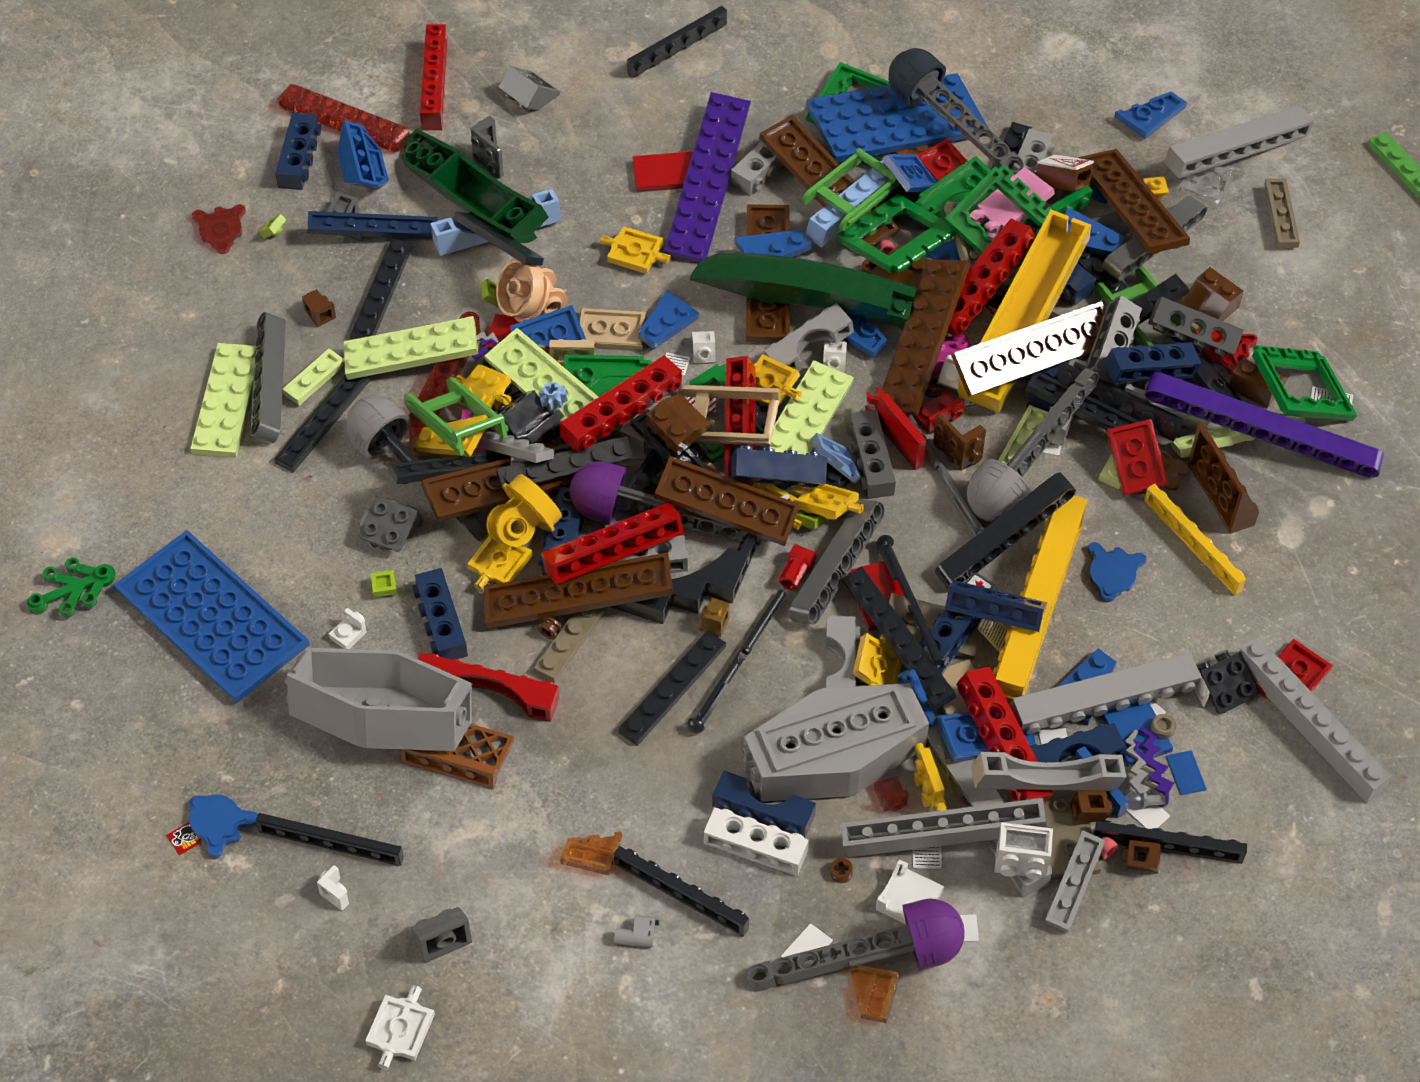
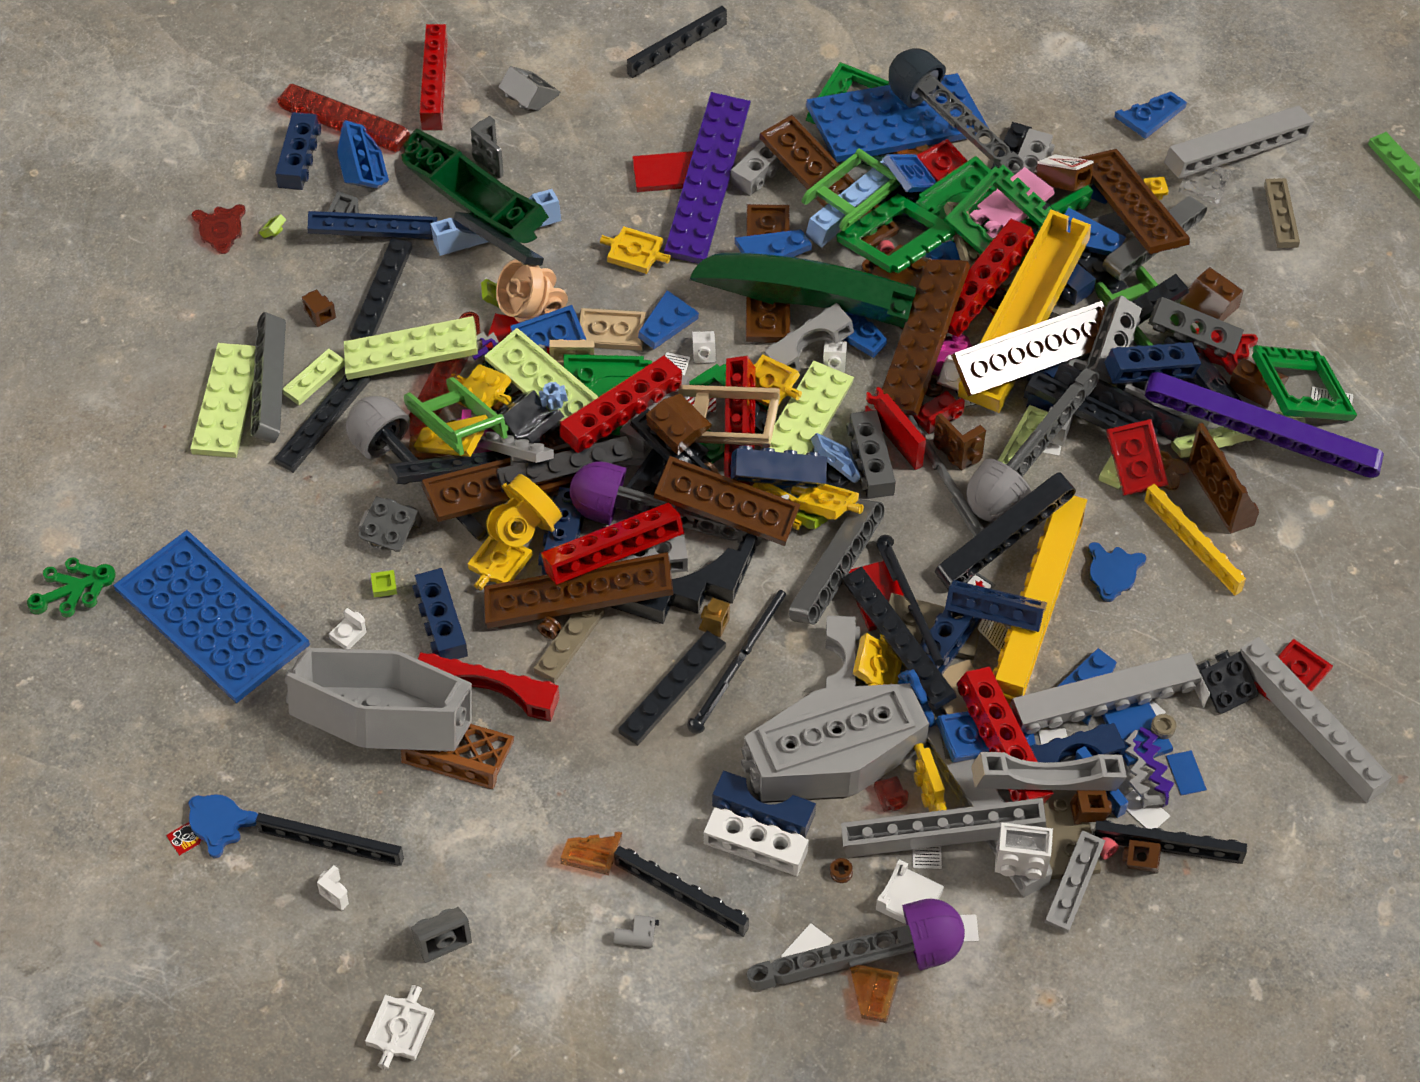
(798, 563): red piece -> none

